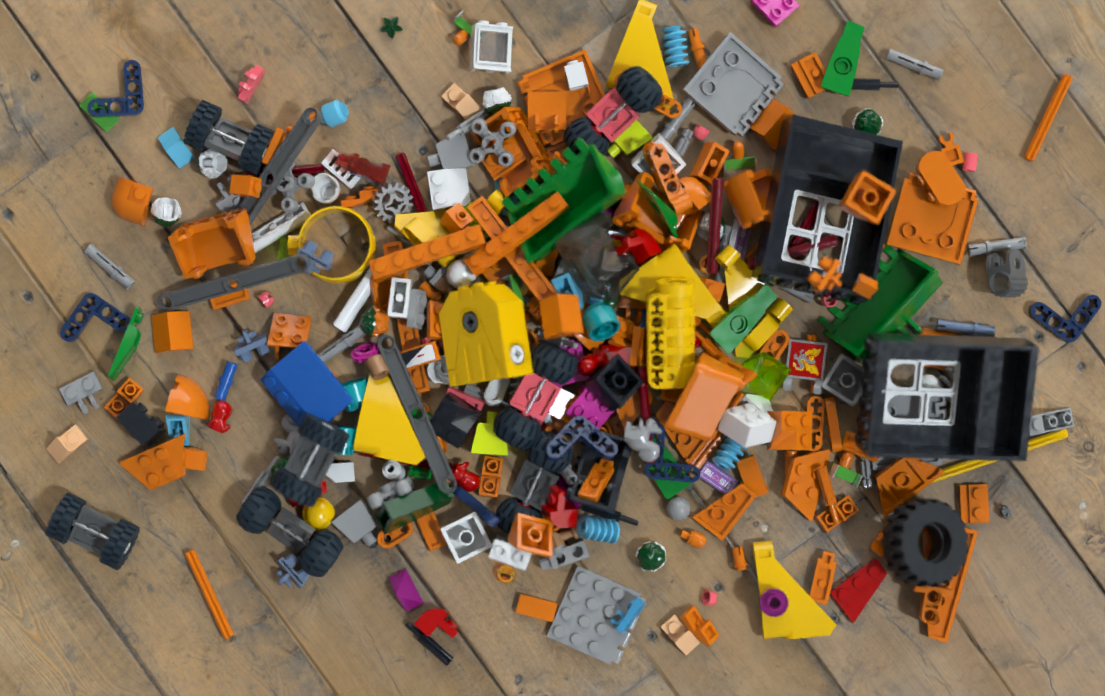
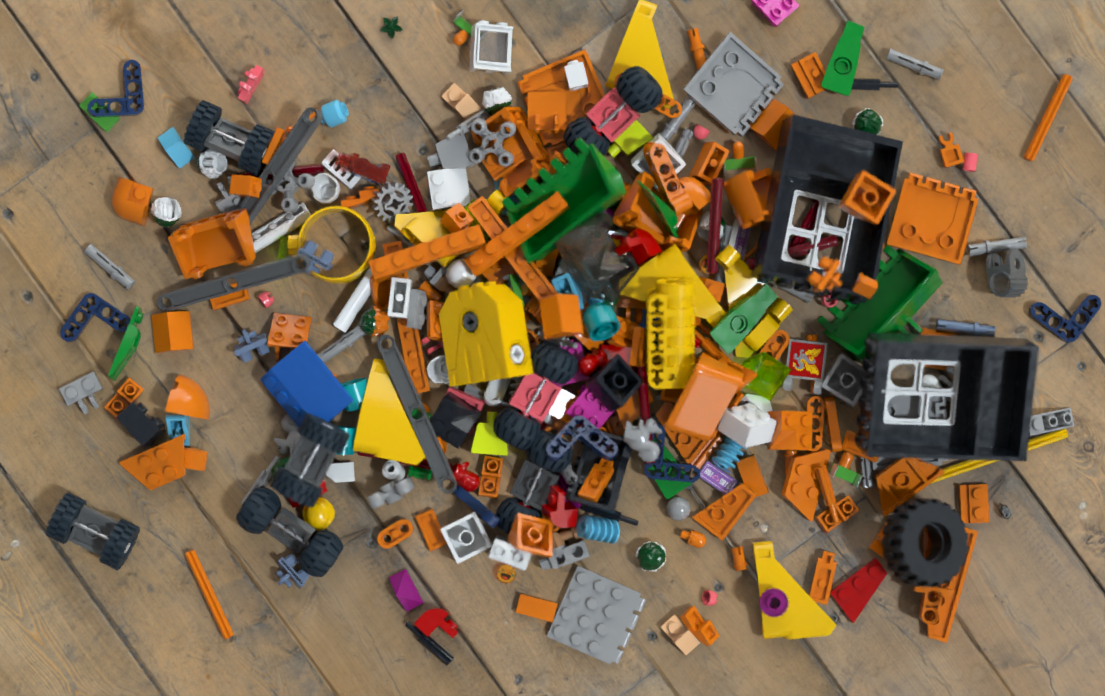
(67, 443): light nougat slope -> none
(220, 414): red animal -> none
(226, 380): blue pin -> none
(357, 523): light grey torso -> none
(364, 352): dark pink gear -> none
(377, 367): medium nougat beam -> none
(412, 506): slope -> none
(421, 355): slope -> none
(625, 622): dark azure plate -> none
(674, 46): medium azure piece -> none
(940, 179): orange brick -> none

